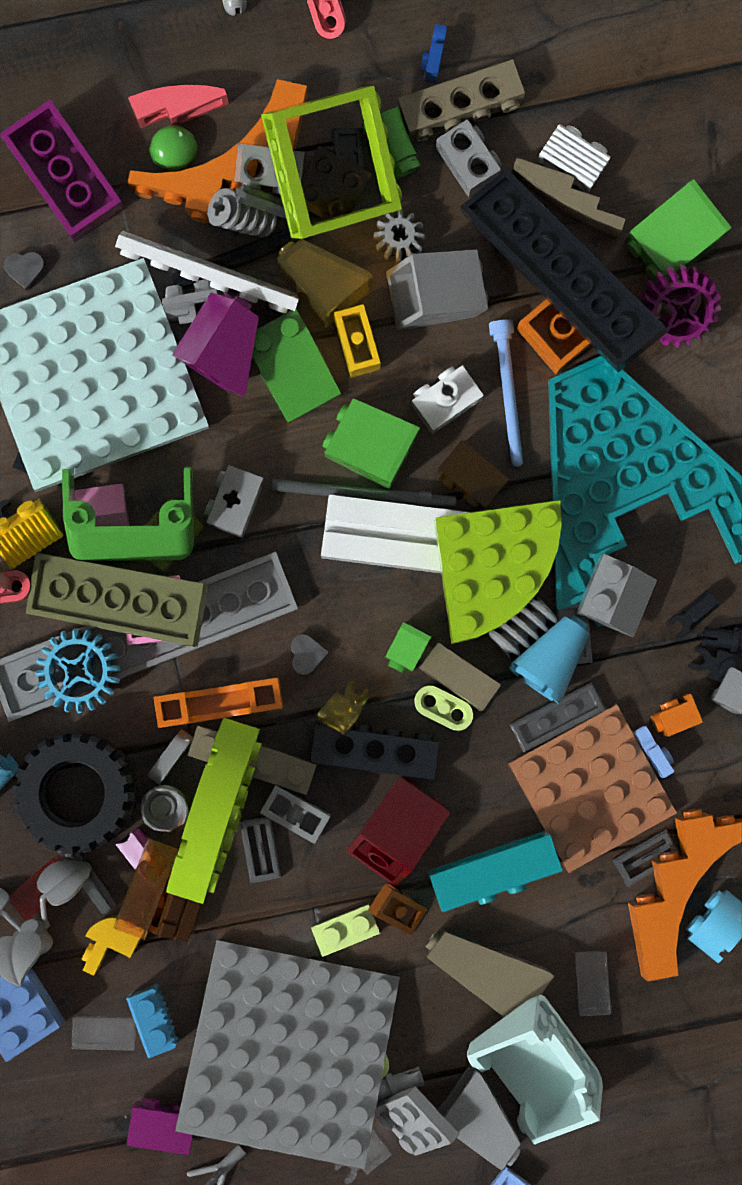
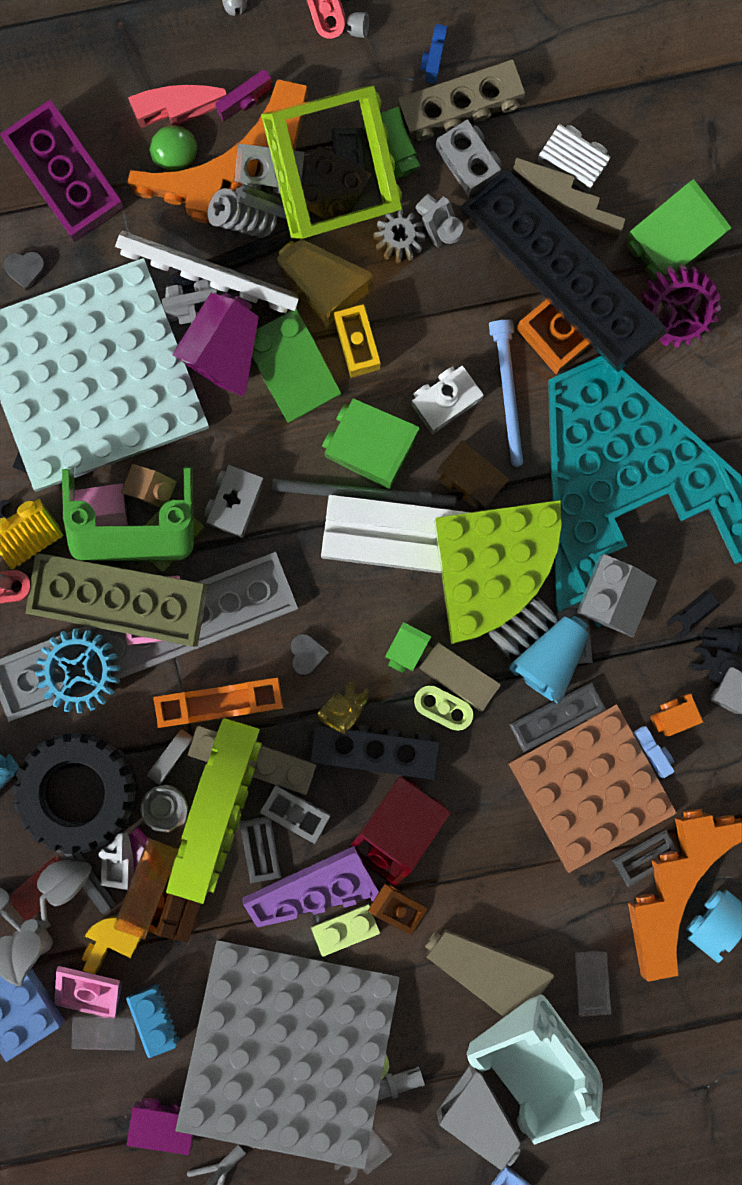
(87, 992): none -> bright pink slope
(117, 863): none -> light grey slope
(148, 486): none -> medium nougat brick
(244, 96): none -> magenta plate
(323, 885): none -> medium lavender wing
(358, 24): none -> light grey hinge
(415, 1122): light grey plate -> none
(437, 288): light grey slope -> none
(440, 220): none -> light grey hips
(495, 871): teal brick -> none

